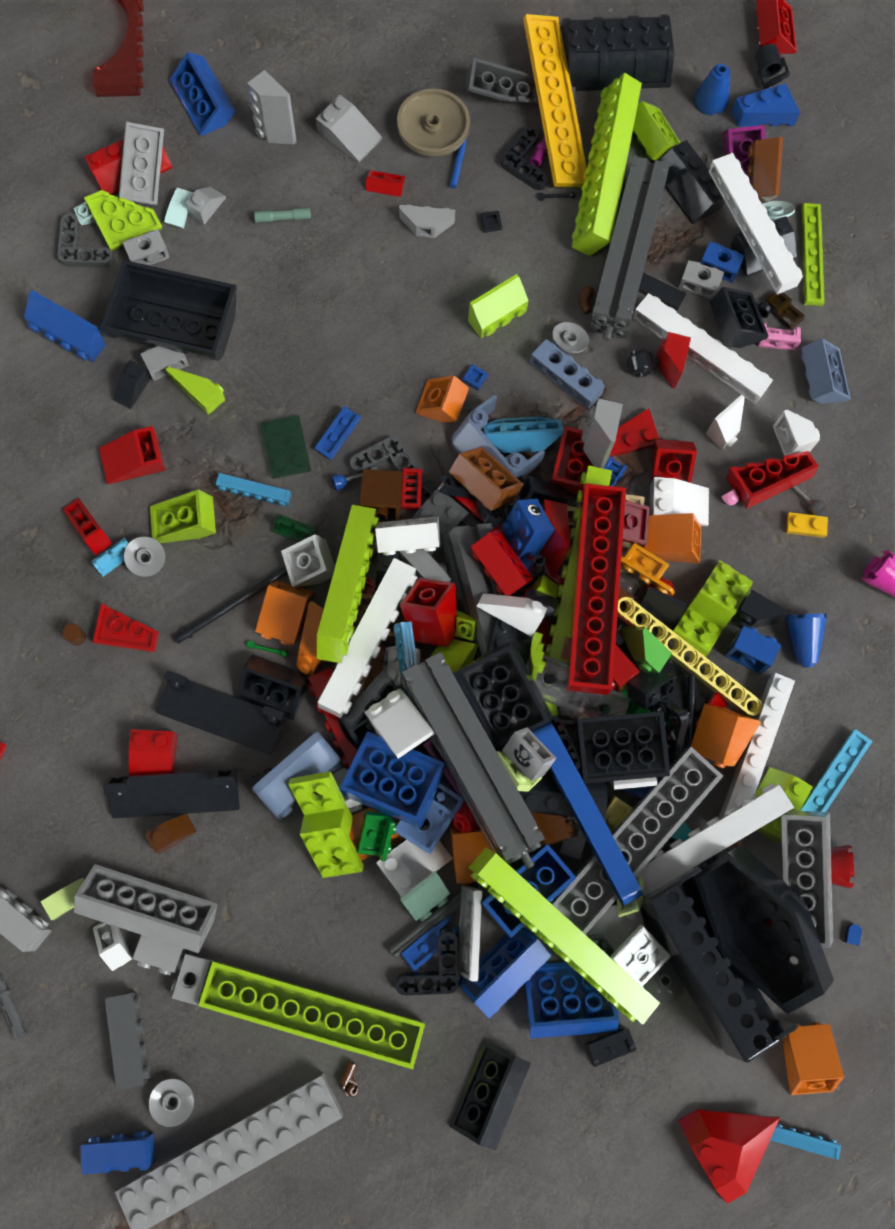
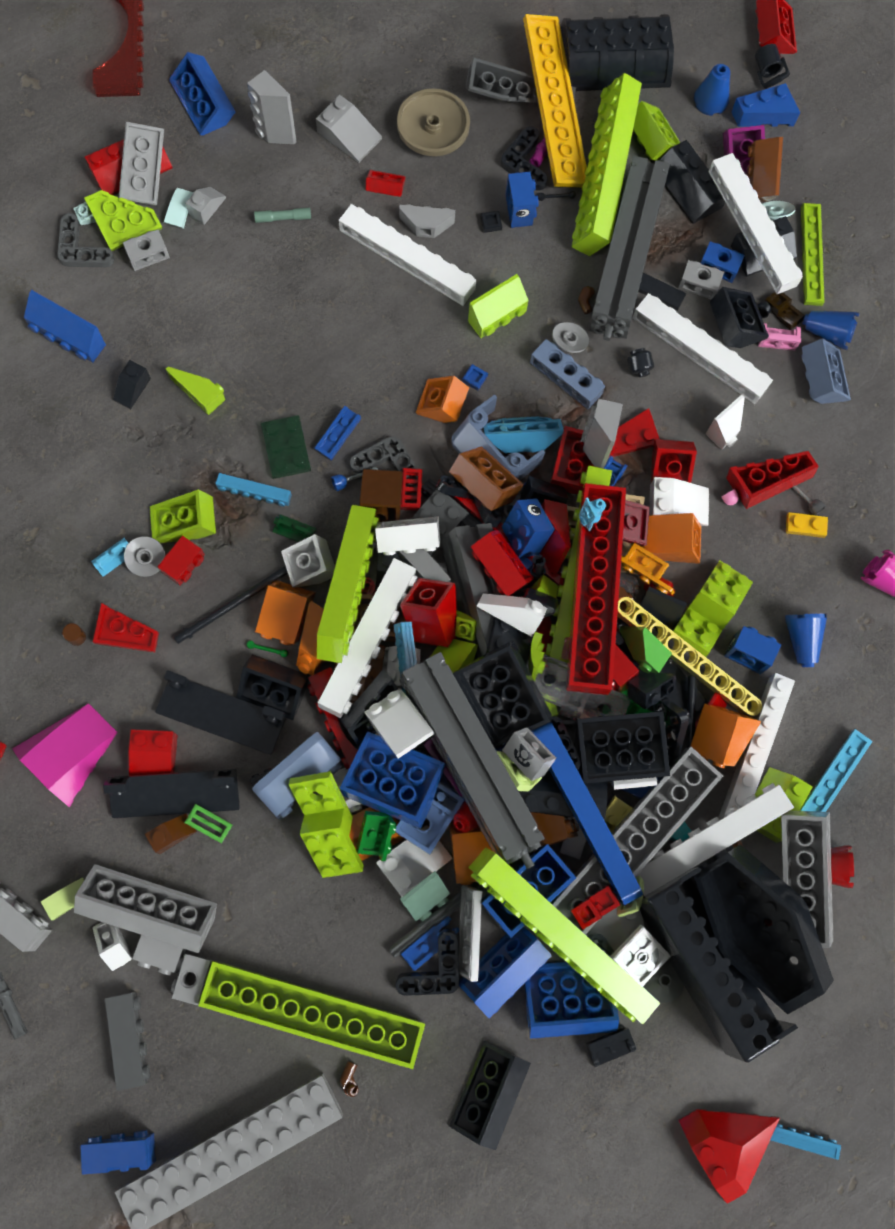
(67, 751): none -> dark pink wedge
(87, 526): red slope -> none
(132, 456): red slope -> none
(160, 358): light grey slope -> none
(162, 1110): light grey dish -> none
(171, 310): black container -> none
(181, 561): none -> red brick
(192, 815): none -> bright green tile
(407, 254): none -> white brick
(457, 166): blue bar -> none
(521, 199): none -> blue brick
(591, 512): none -> medium azure hinge
(595, 907): none -> red slope
(672, 357): red slope -> none
(757, 611): black slope -> none
(795, 433): white slope -> none
(812, 1060): orange slope -> none
(832, 326): none -> blue cone
(853, 934): blue piece -> none

